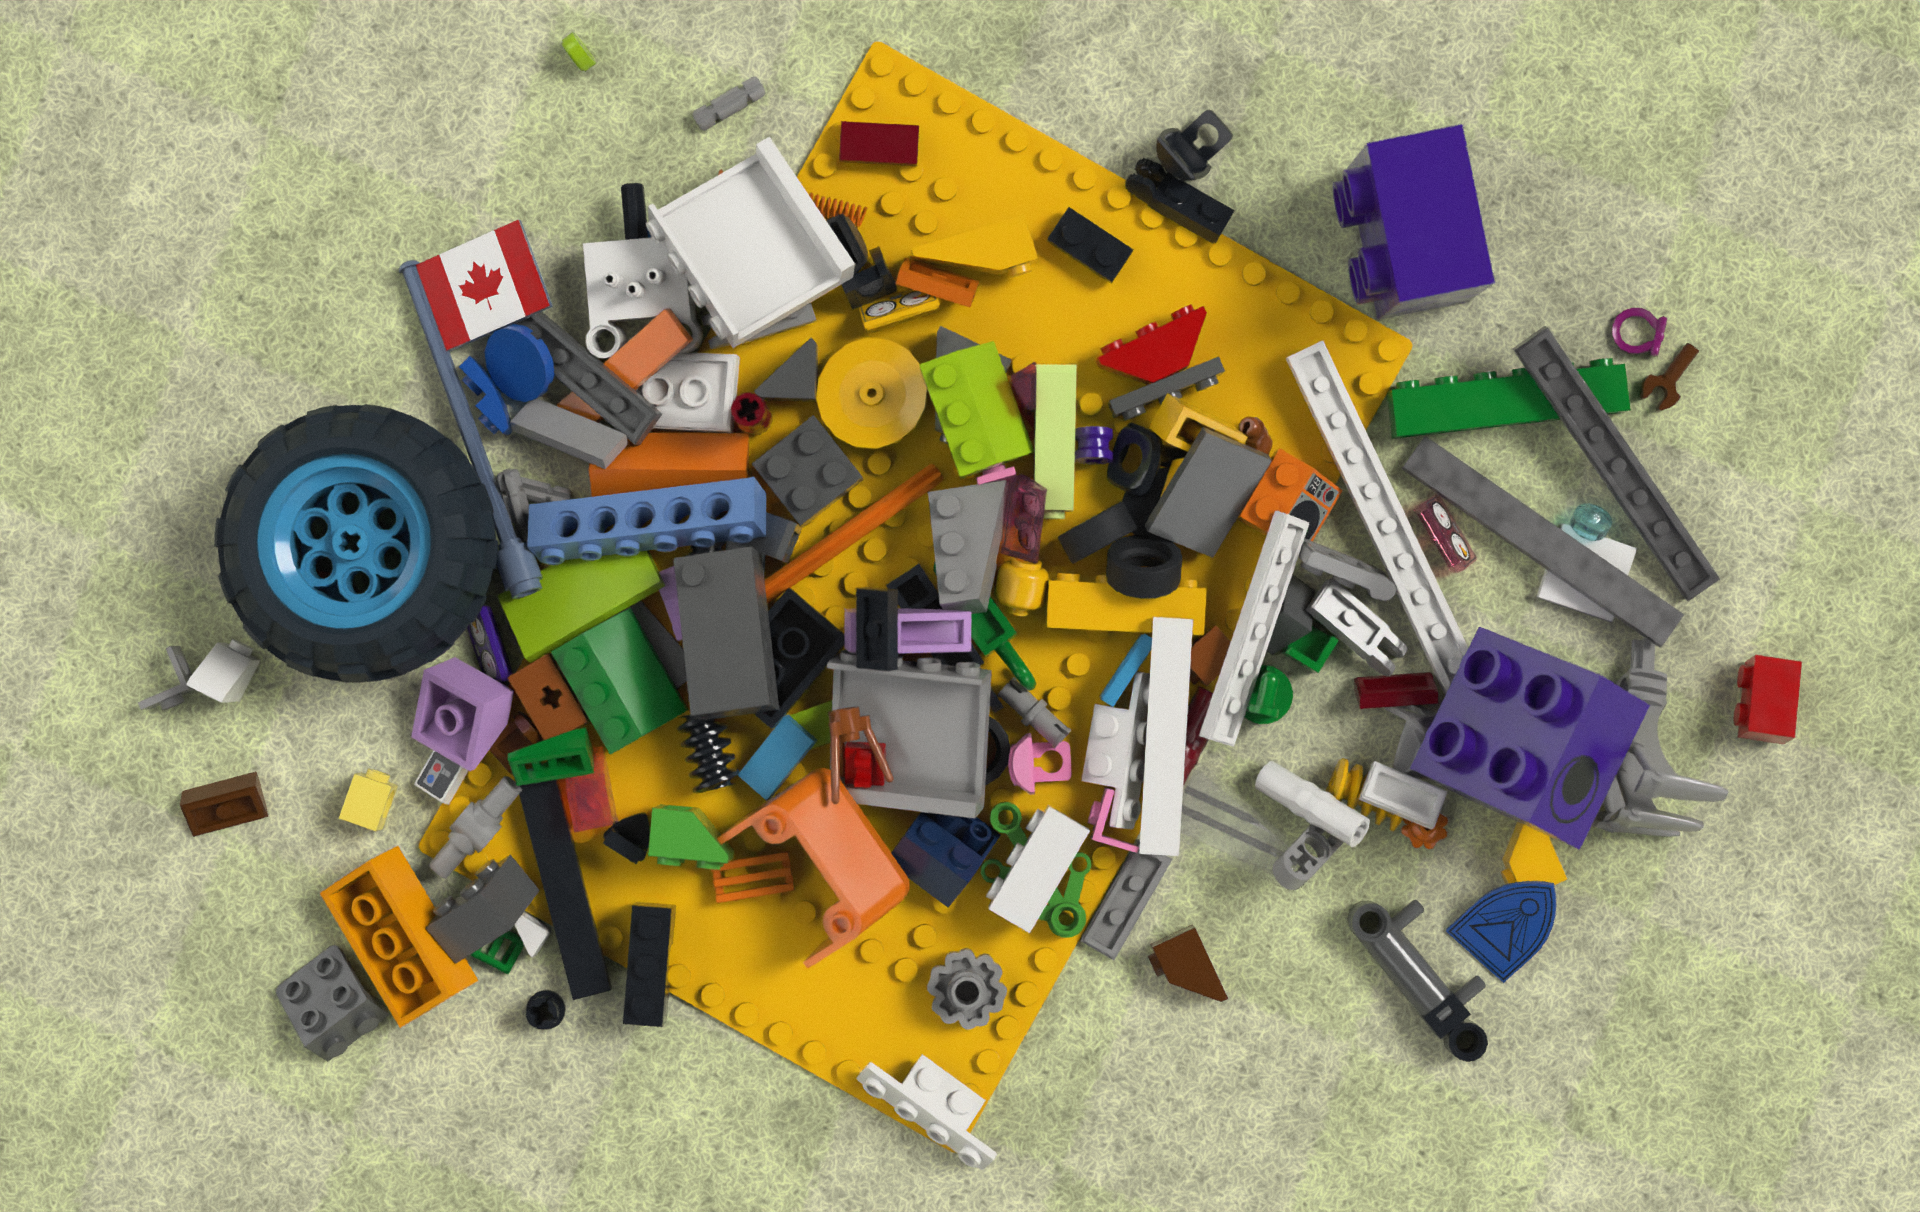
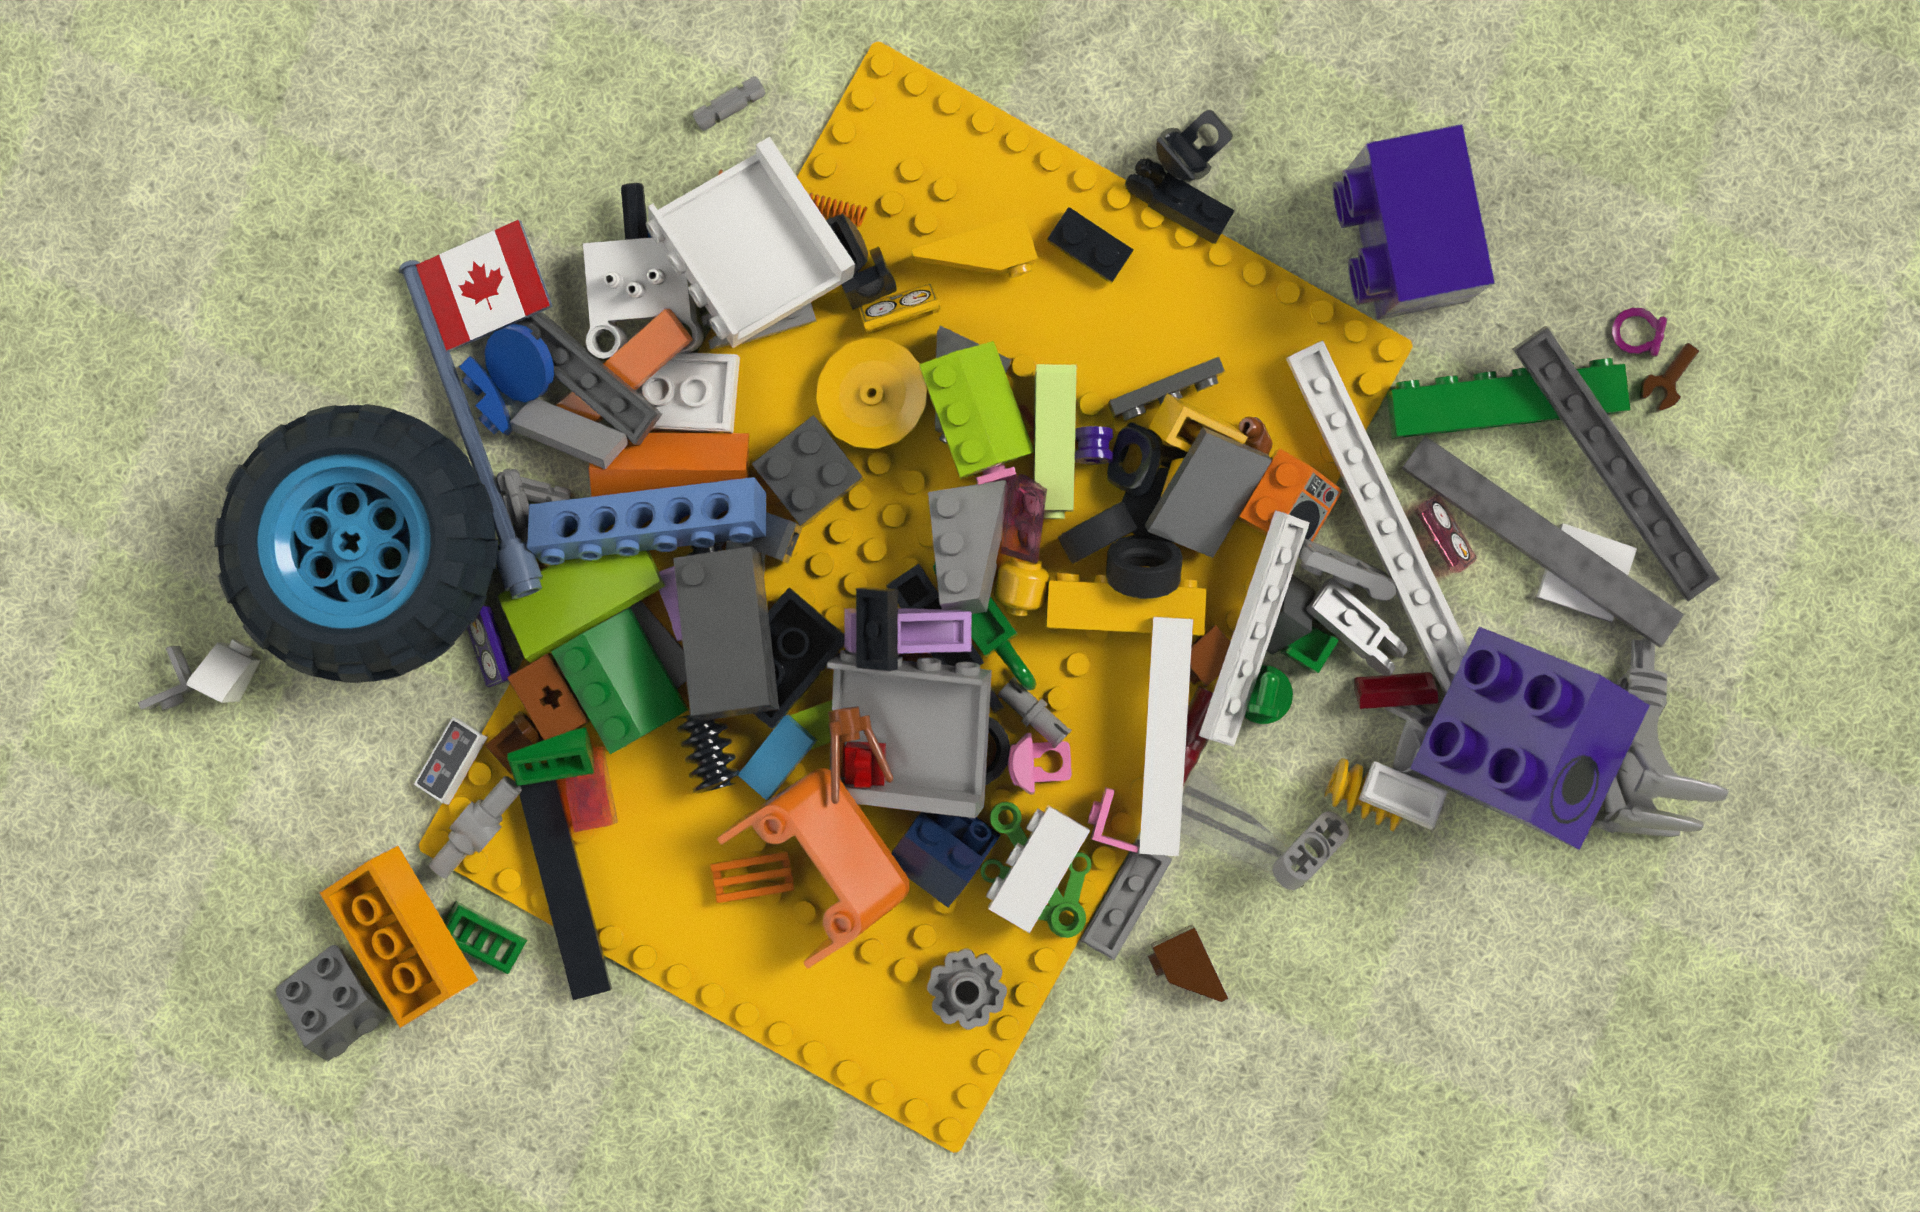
(223, 804): reddish brown slope -> none
(369, 799): light yellow brick -> none
(460, 712): lavender slope -> none
(484, 909): dark grey brick -> none
(532, 933): white slope -> none
(555, 1006): black bush -> none
(578, 52): lime tile -> none
(630, 837): black tile -> none
(648, 964): black arch -> none
(686, 834): bright green slope -> none
(751, 413): dark red axle -> none
(794, 378): dark grey slope -> none
(852, 531): orange axle -> none
(879, 143): dark red tile -> none
(936, 1104): white bracket -> none
(937, 282): orange tile -> none
(1024, 388): clear pink slope -> none
(1118, 752): white bracket -> none
(1127, 669): dark azure tile -> none
(1157, 350): red slope -> none
(1312, 803): white axle -> none
(1416, 979): dark grey piece -> none
(1421, 835): orange plant -> none
(1507, 925): blue shield -> none
(1531, 858): yellow slope -> none
(1591, 522): clear light blue tile -> none
(1768, 699): red brick -> none

